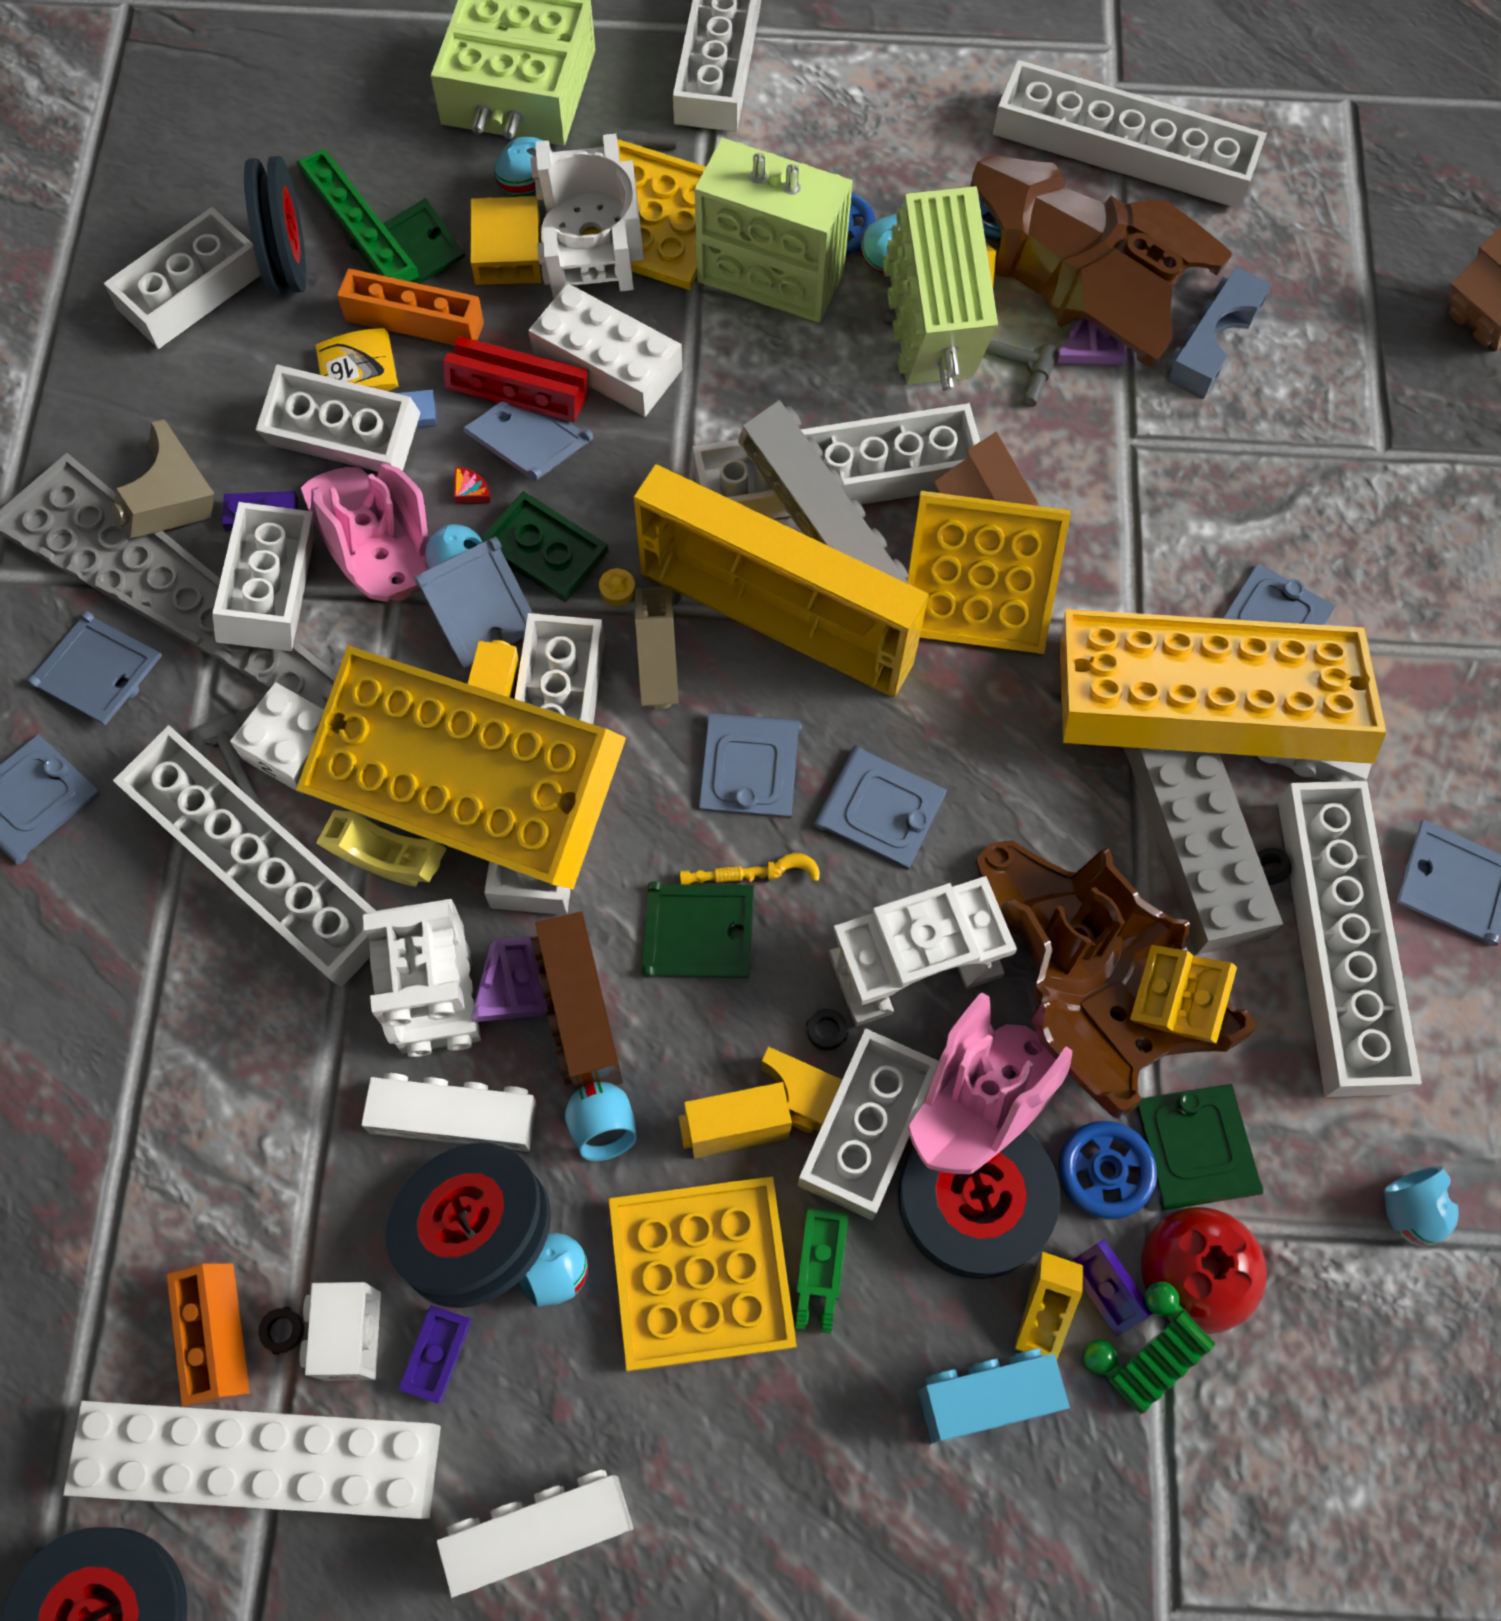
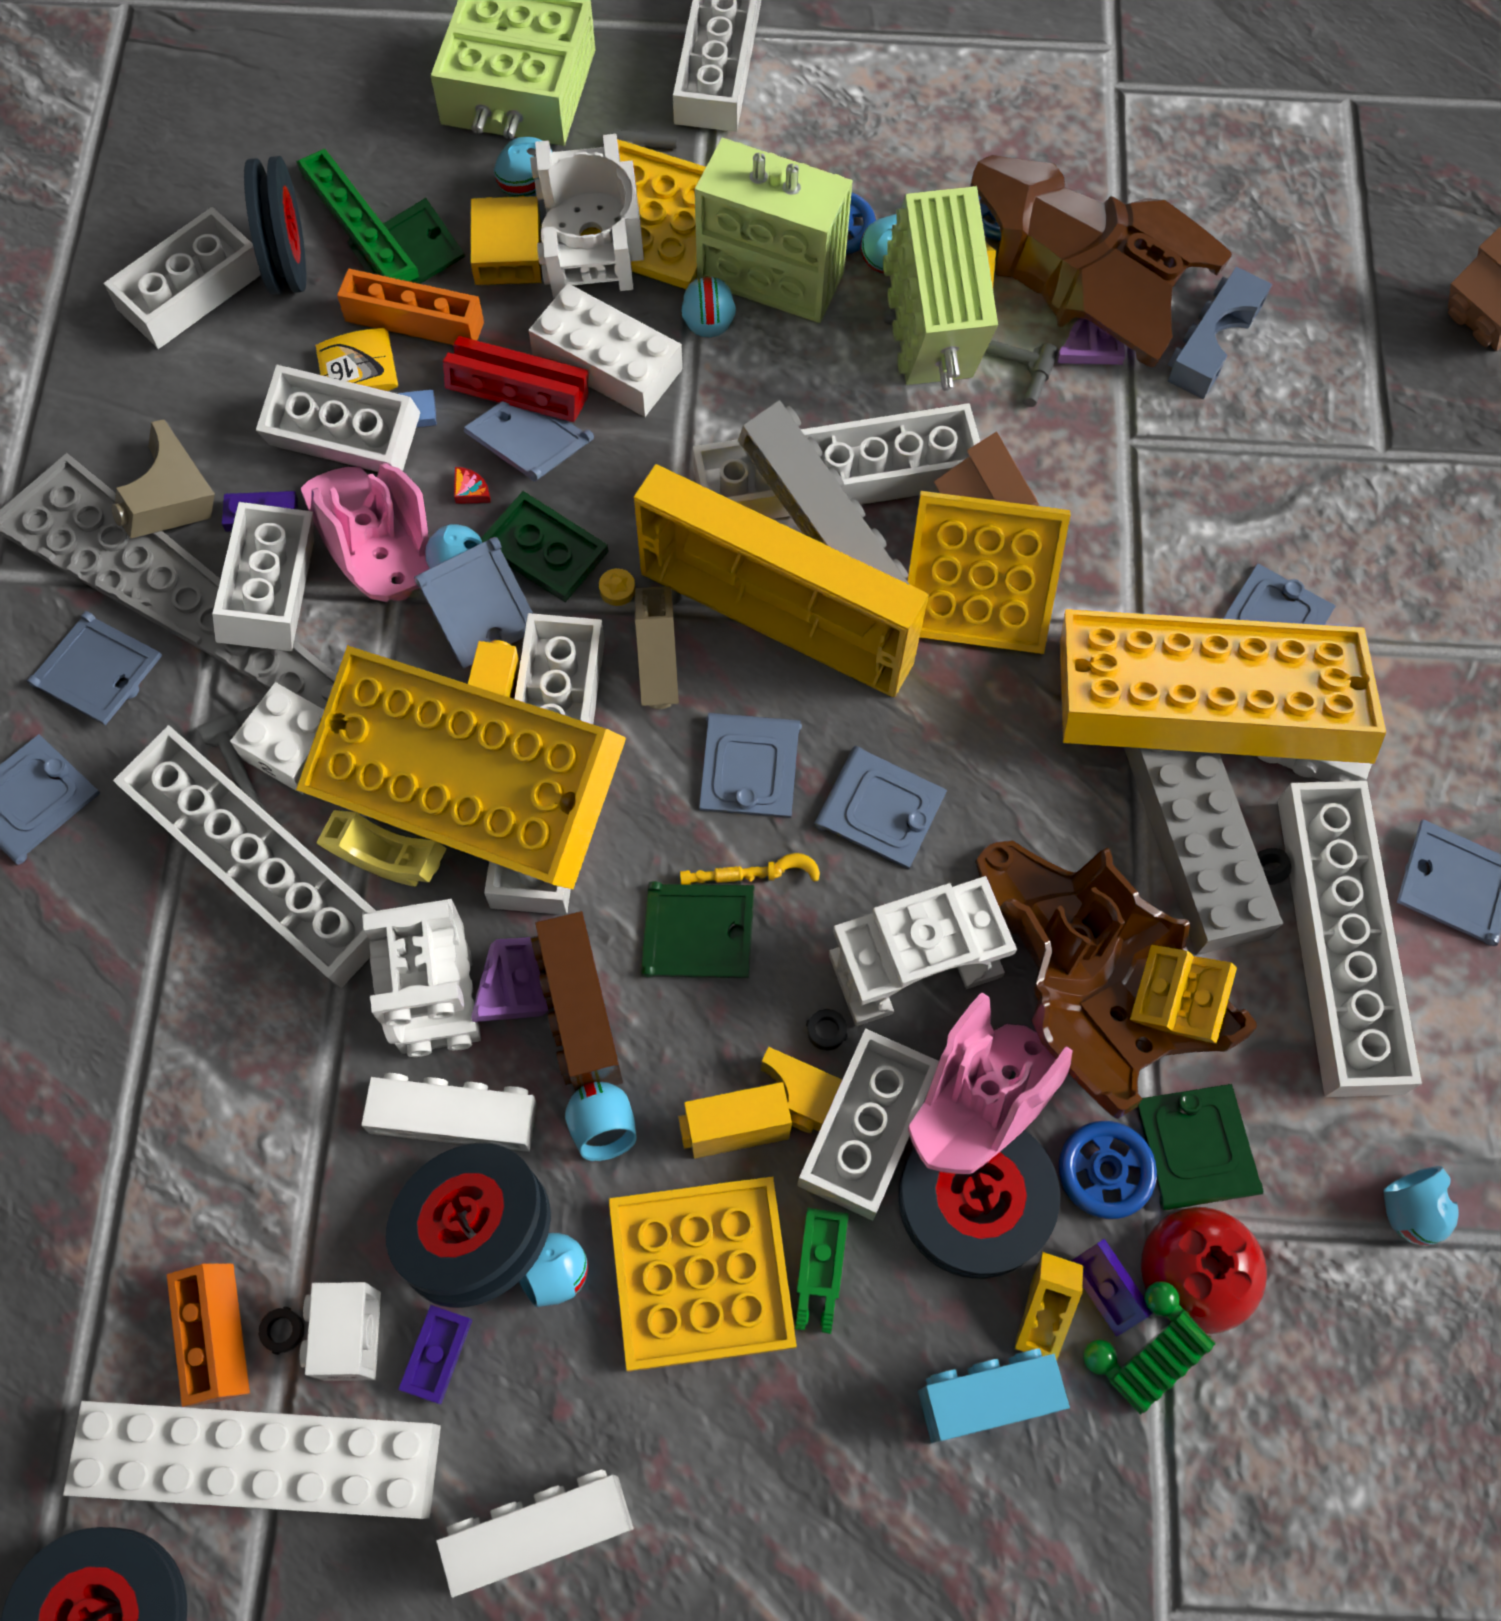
(708, 307): none -> medium azure helmet
(1128, 133): white brick -> none

